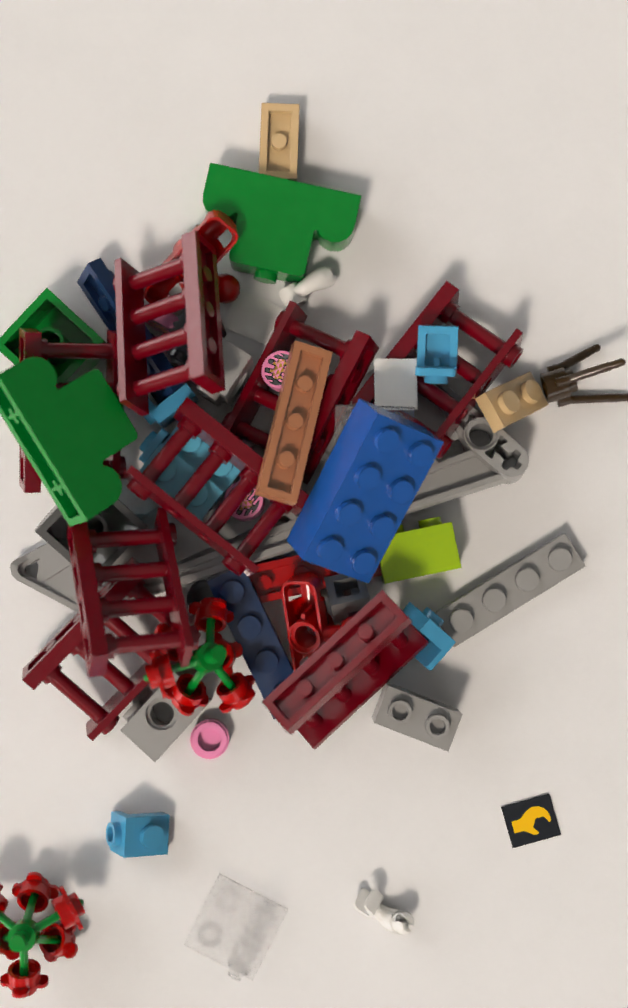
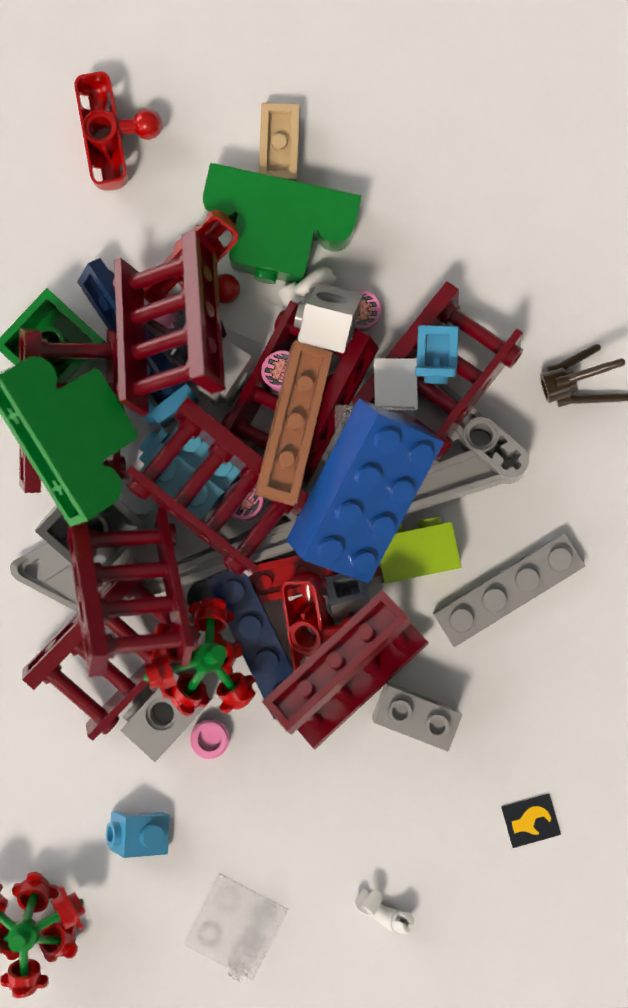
(109, 152): none -> red piece
(328, 317): none -> brick
(369, 312): none -> tile
(429, 625): dark azure bracket -> none
(511, 401): tan plate -> none

